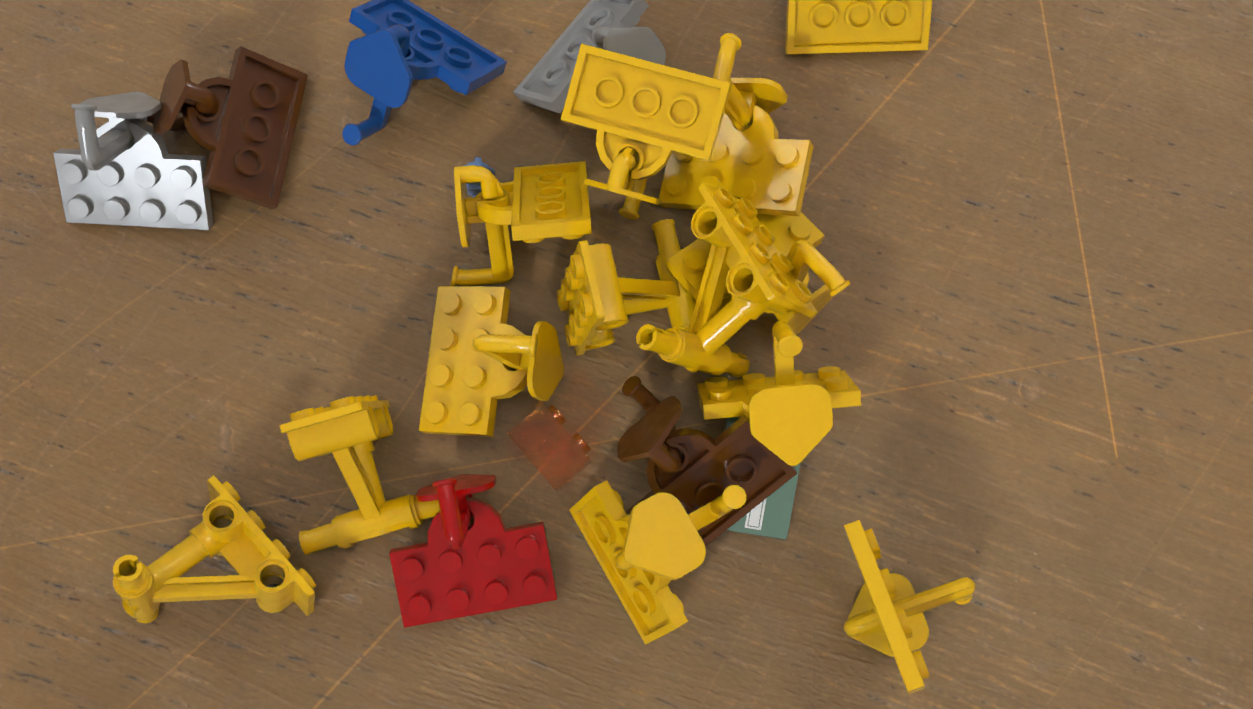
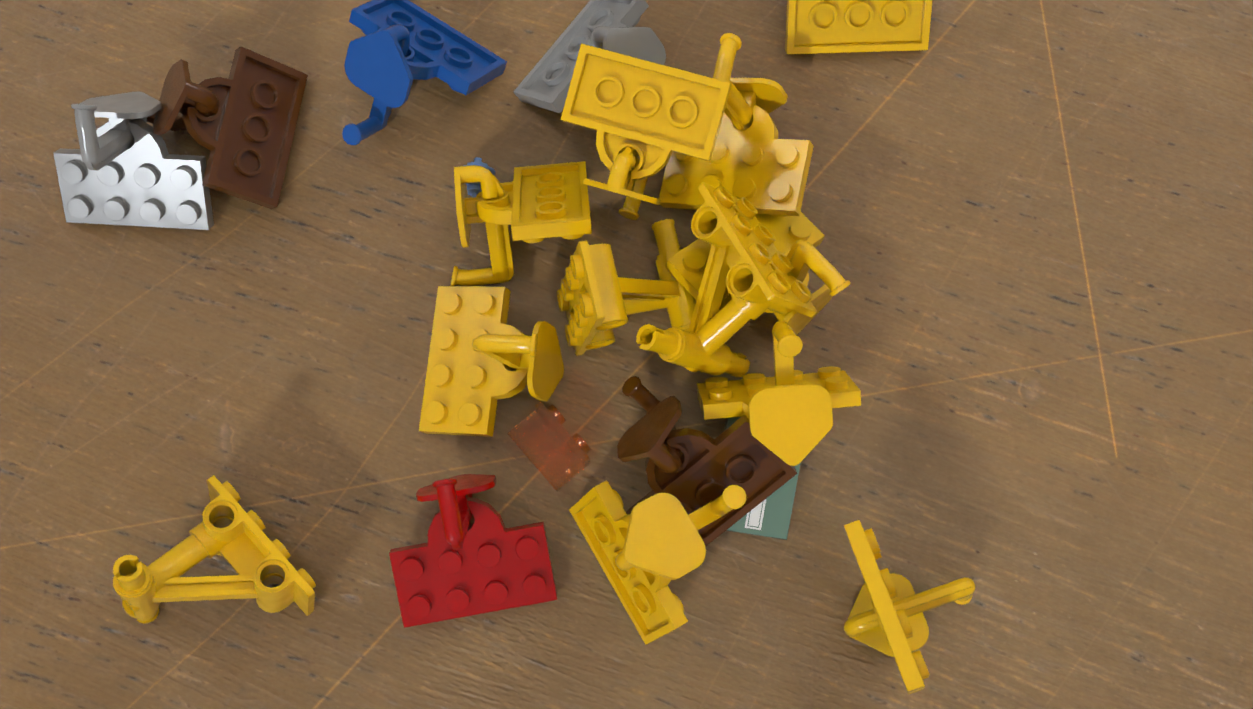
(349, 433): yellow plate -> none

